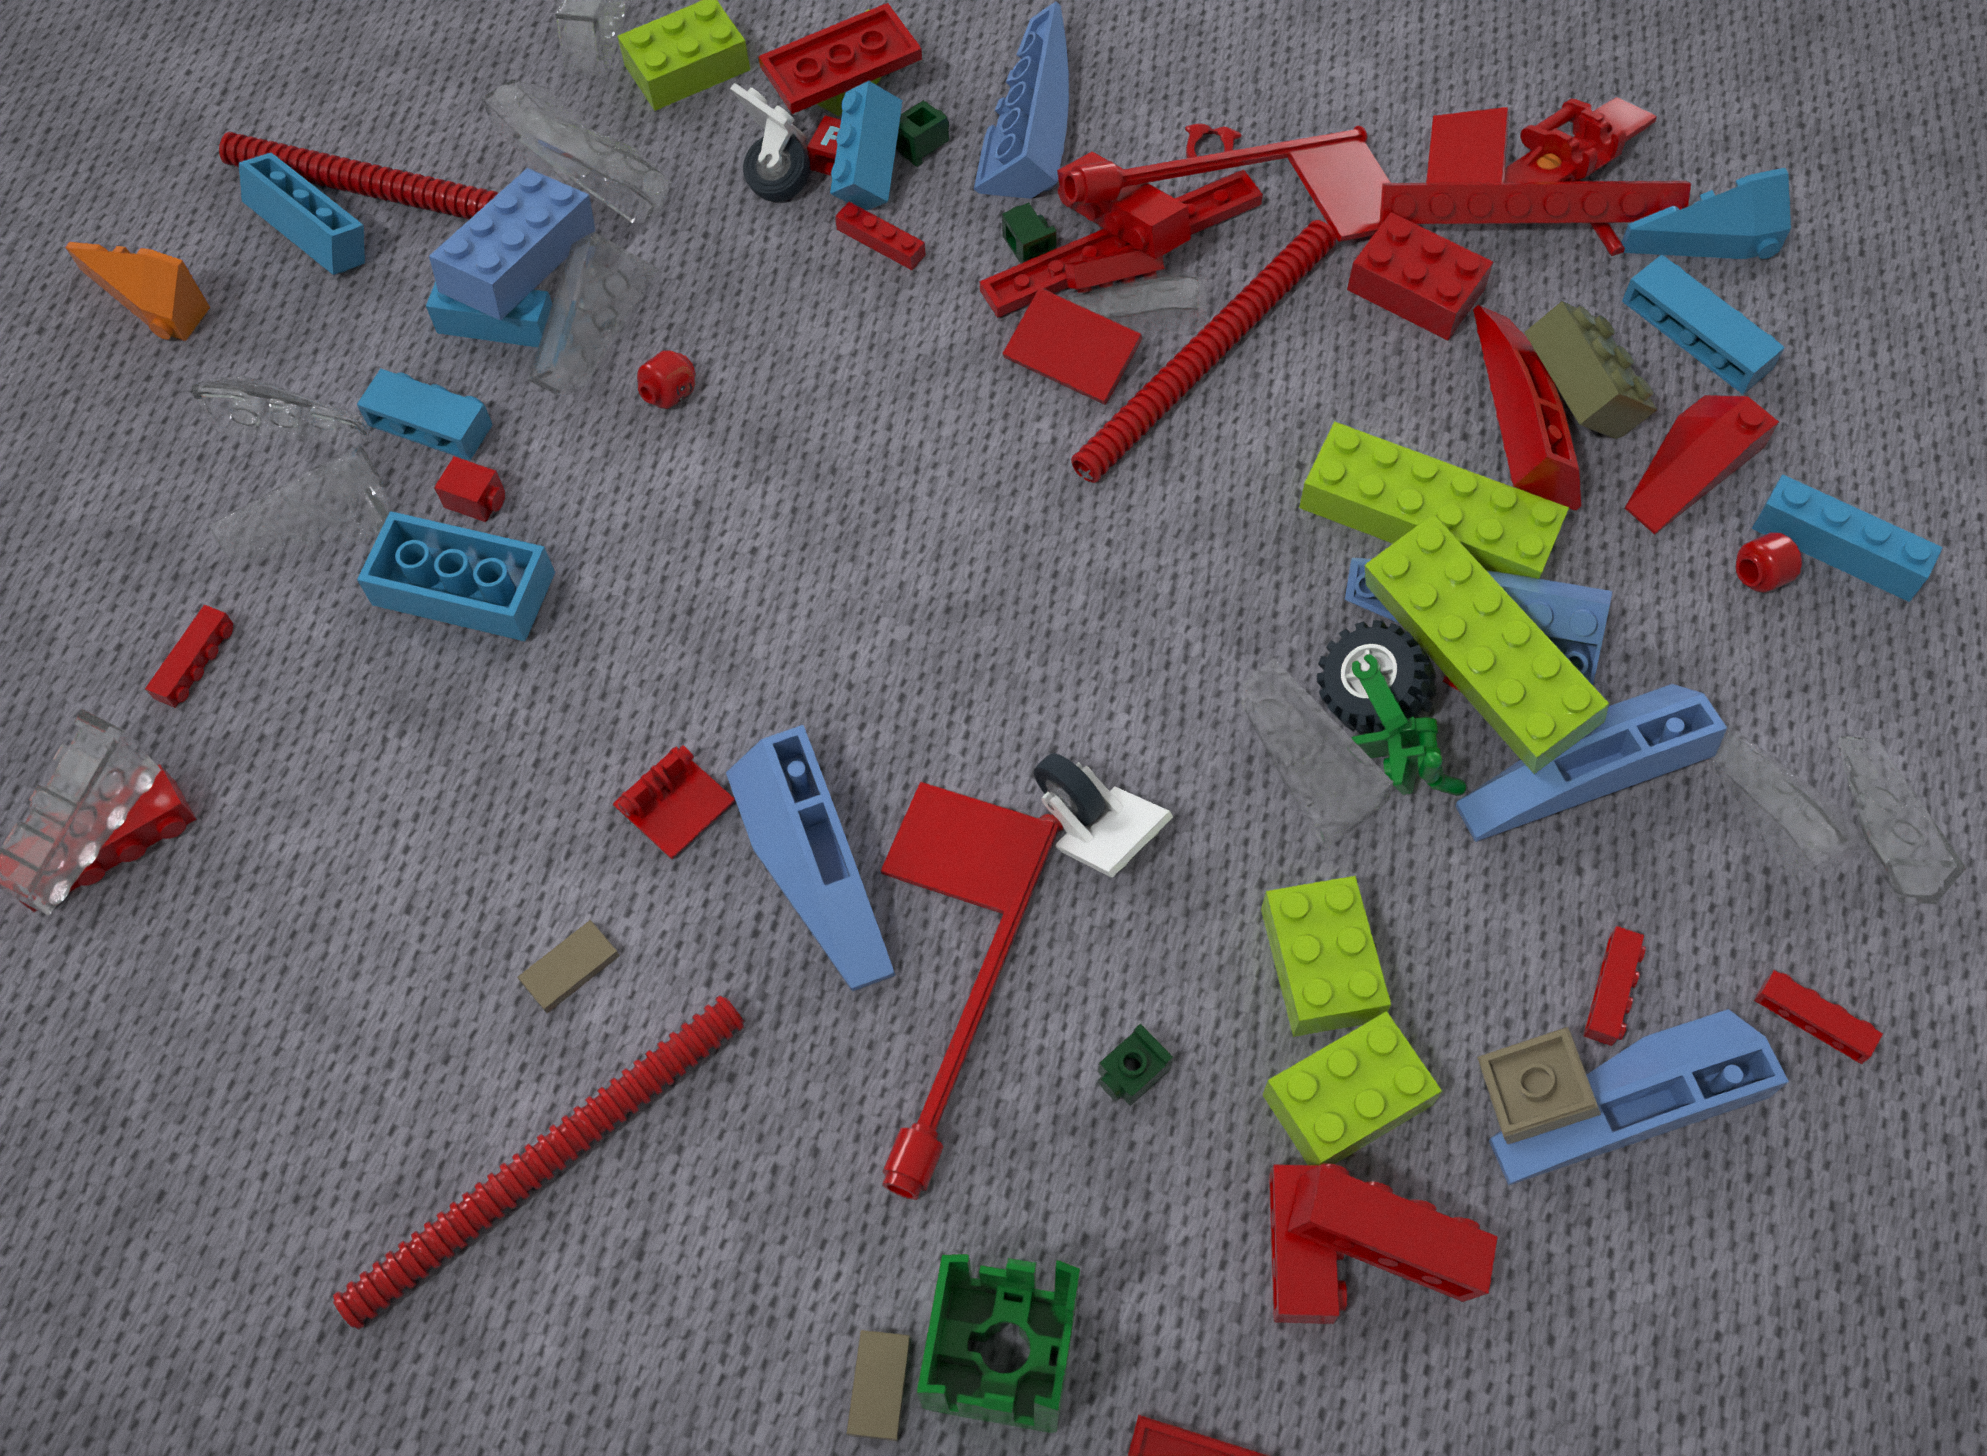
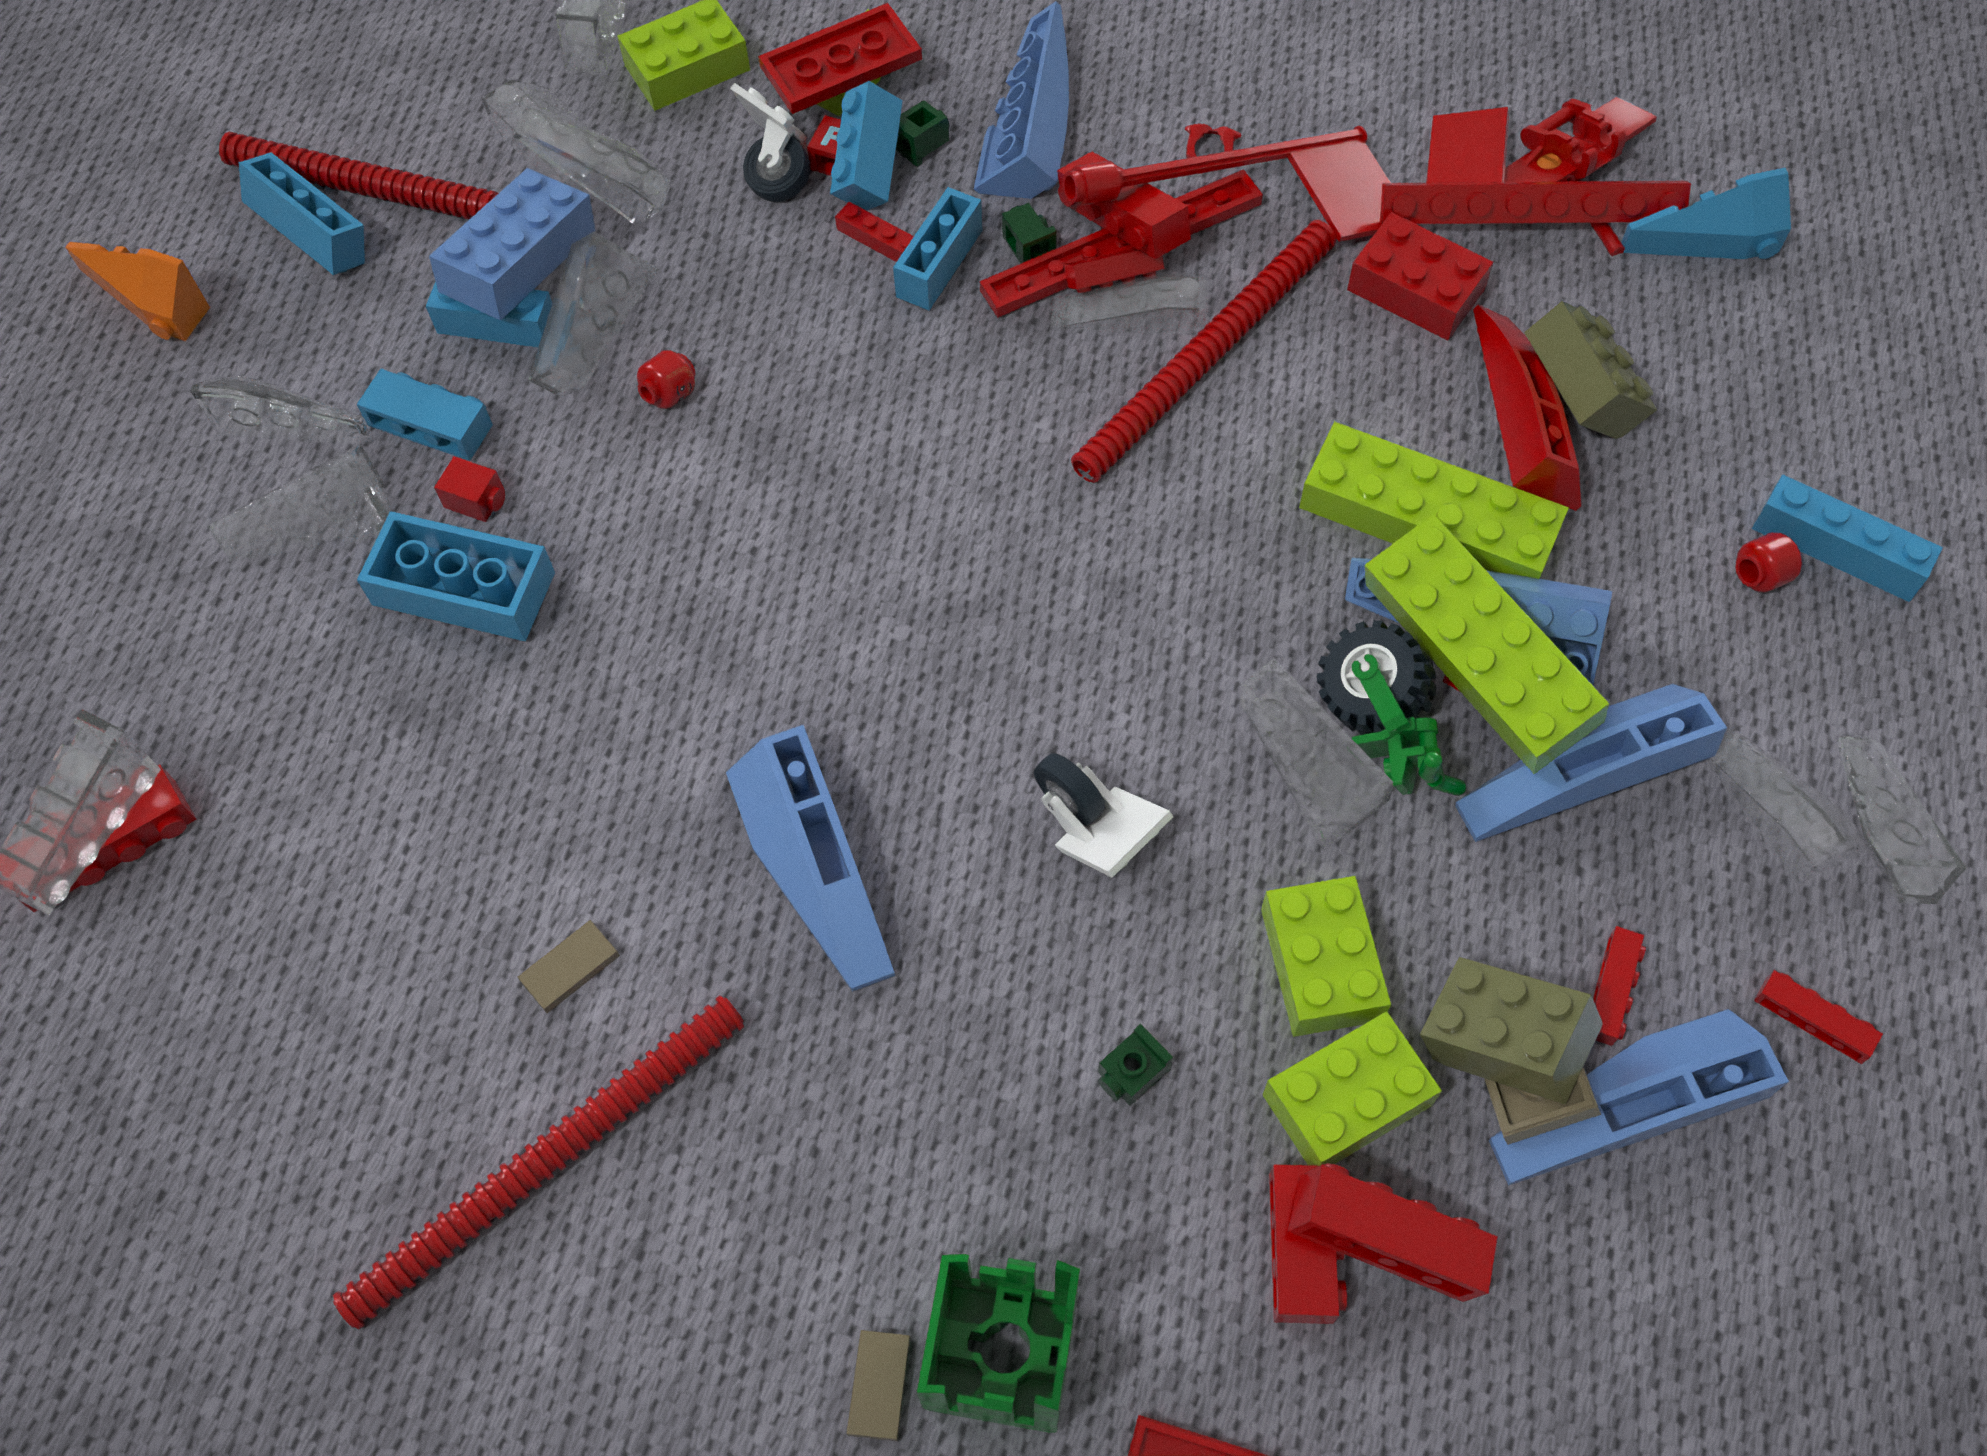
(190, 656): red piece -> none
(674, 802): red hinge -> none
(938, 248): none -> dark azure brick
(985, 860): red flag -> none
(1072, 346): red tile -> none
(1512, 1029): none -> olive brick
(1698, 454): red wedge -> none
(1702, 324): dark azure brick -> none

